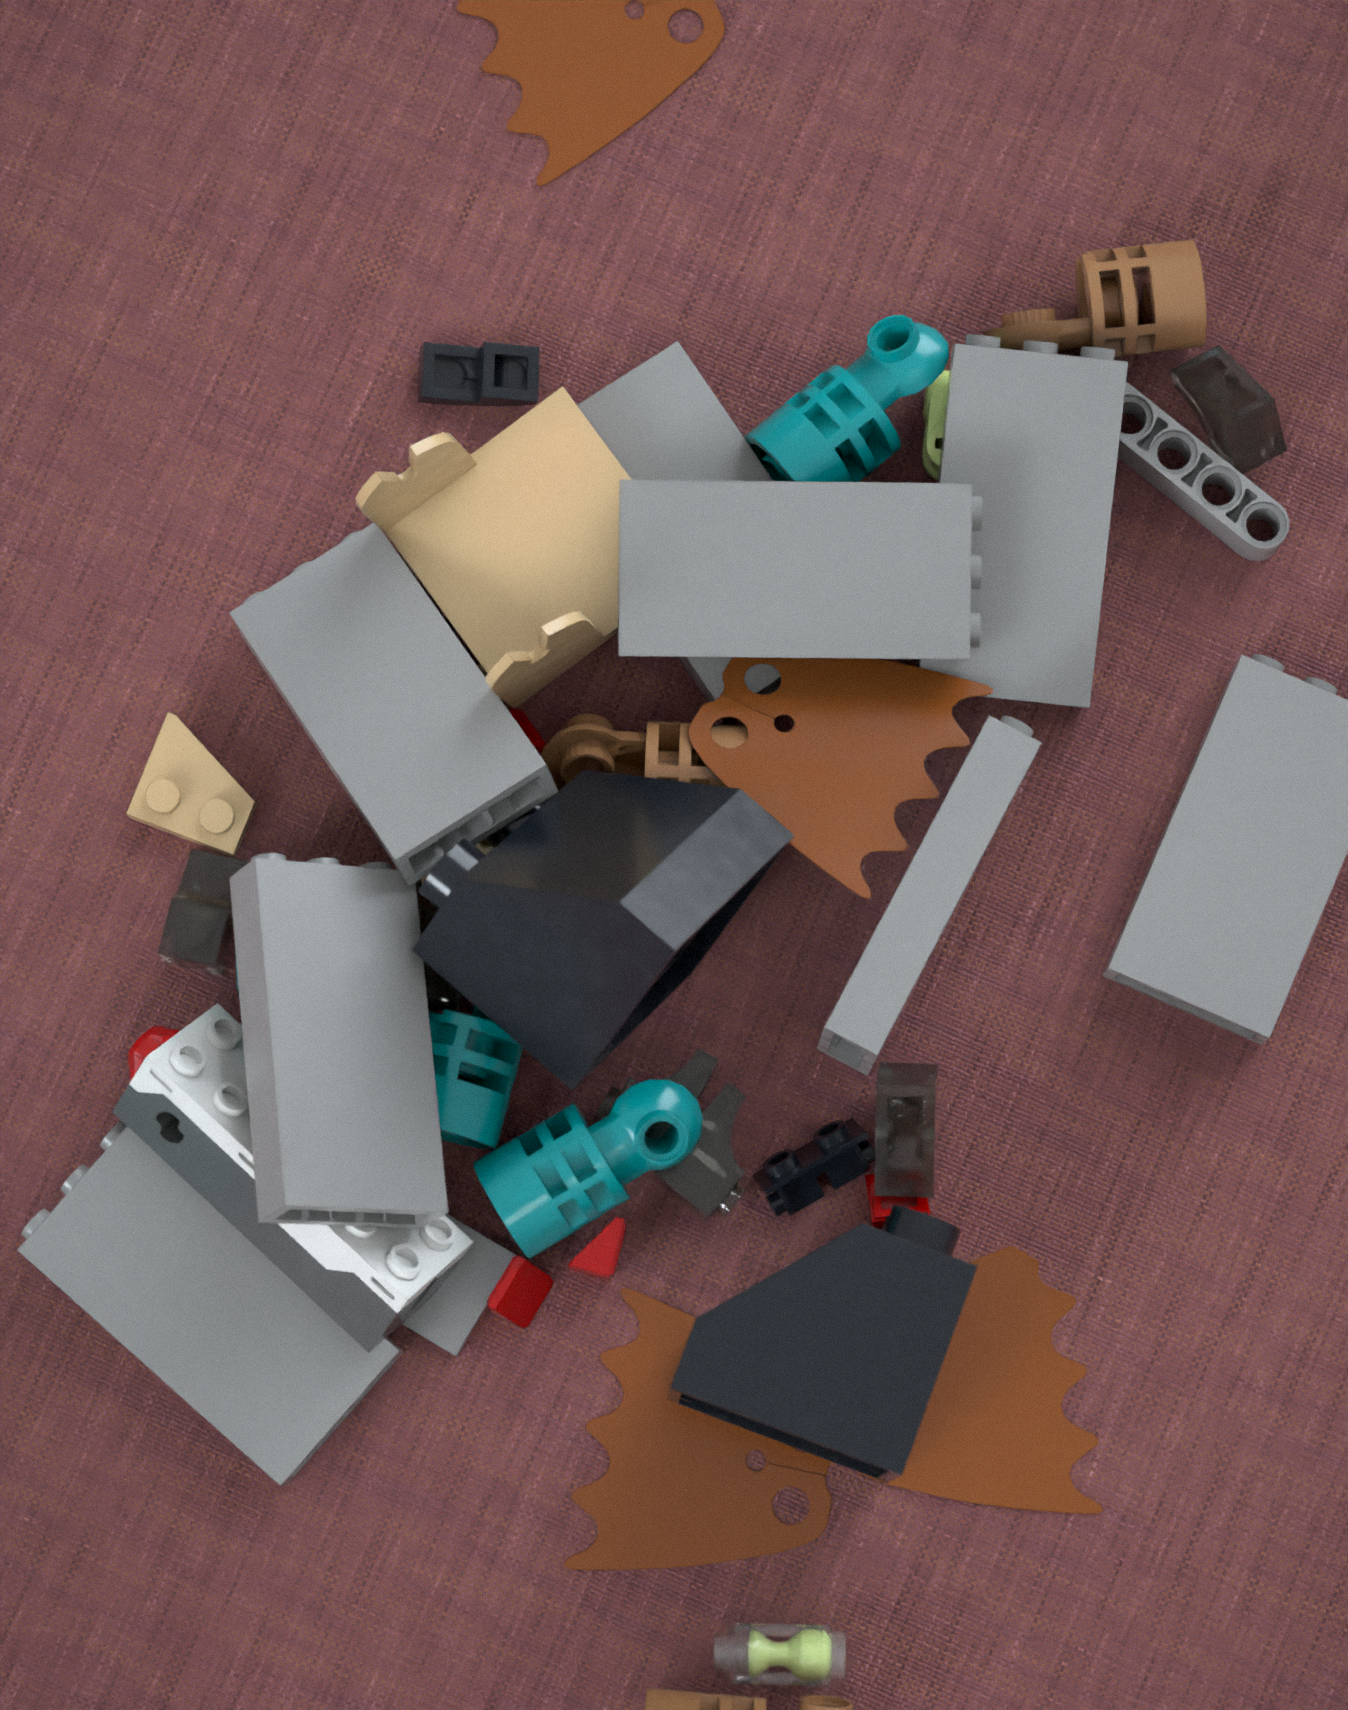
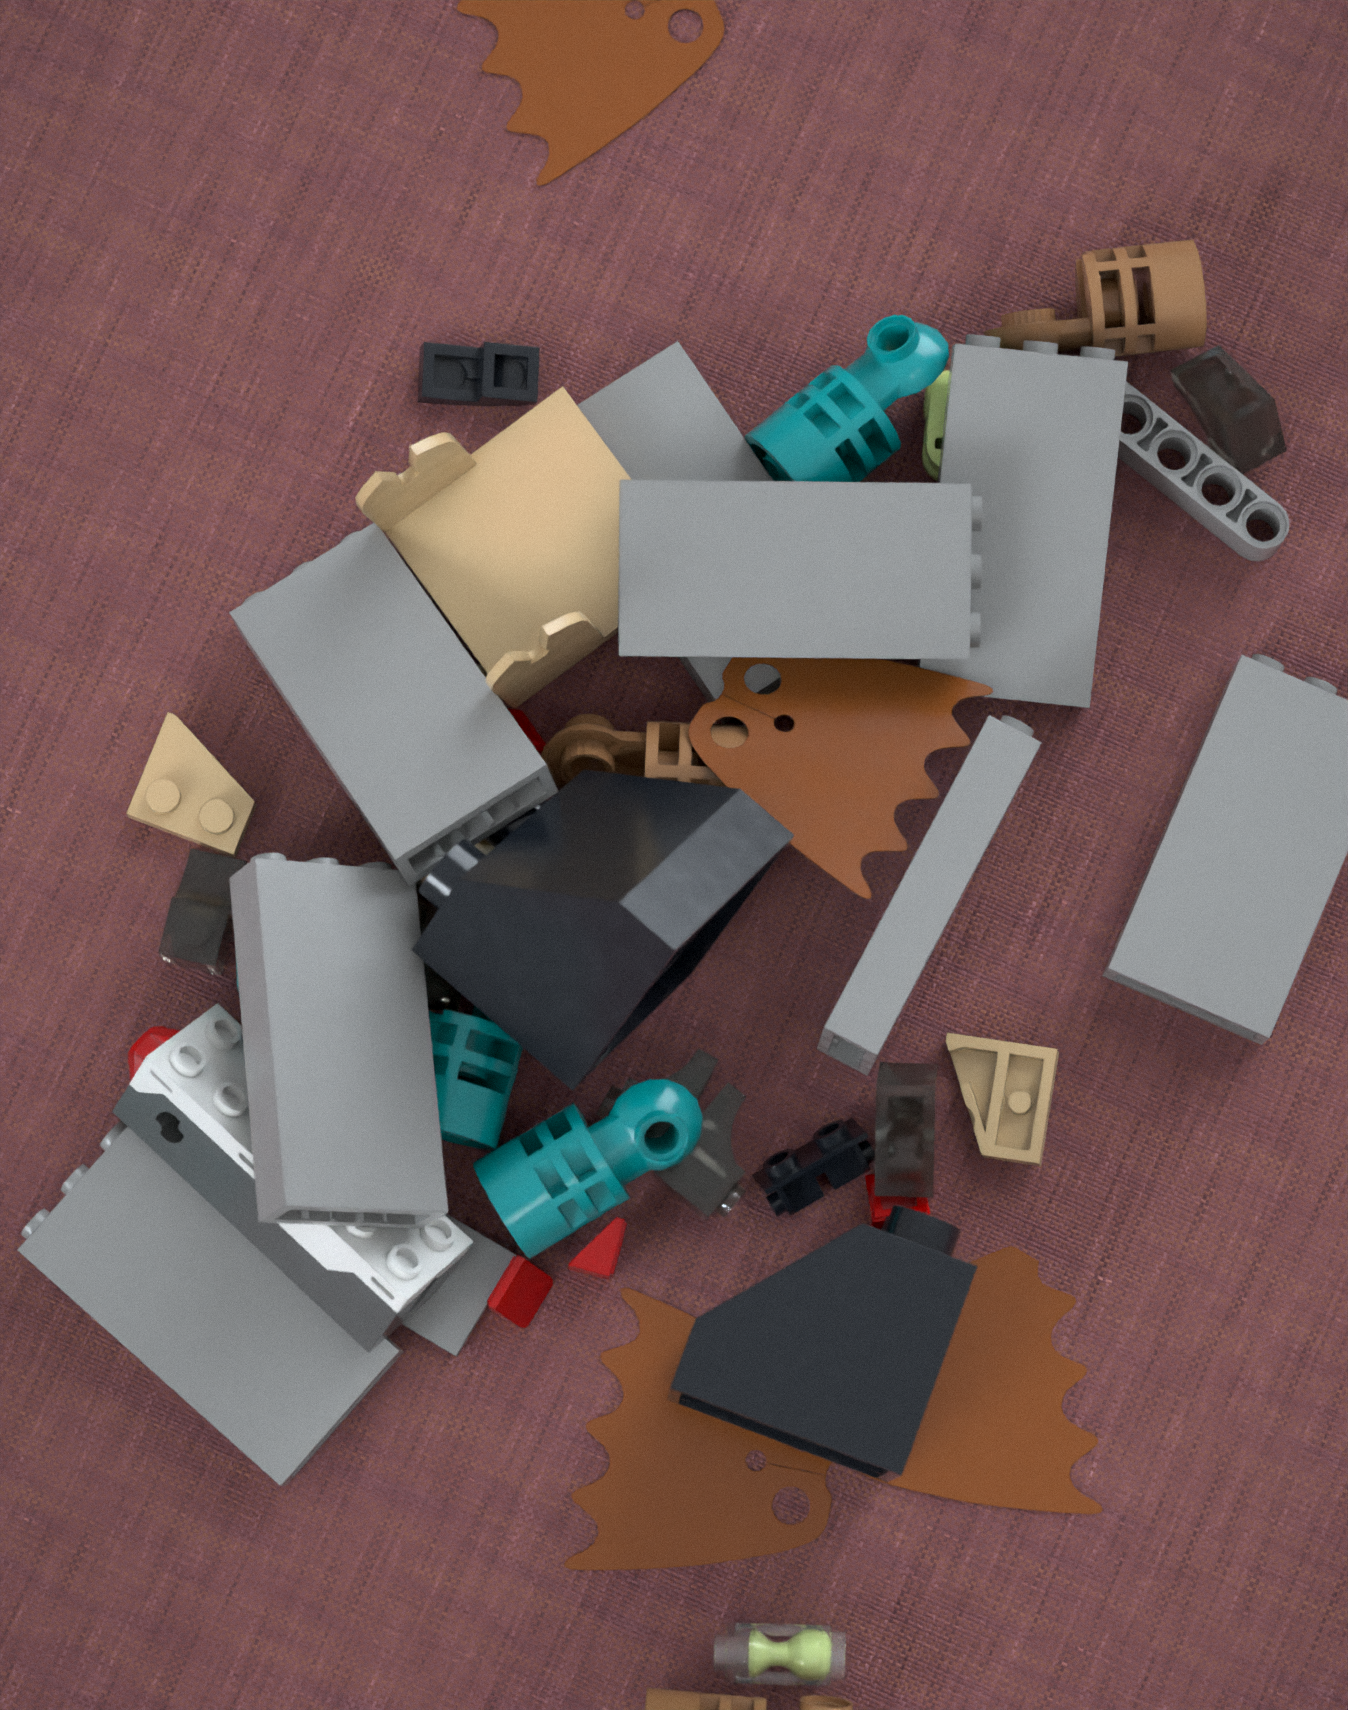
(1006, 1094): none -> tan wing

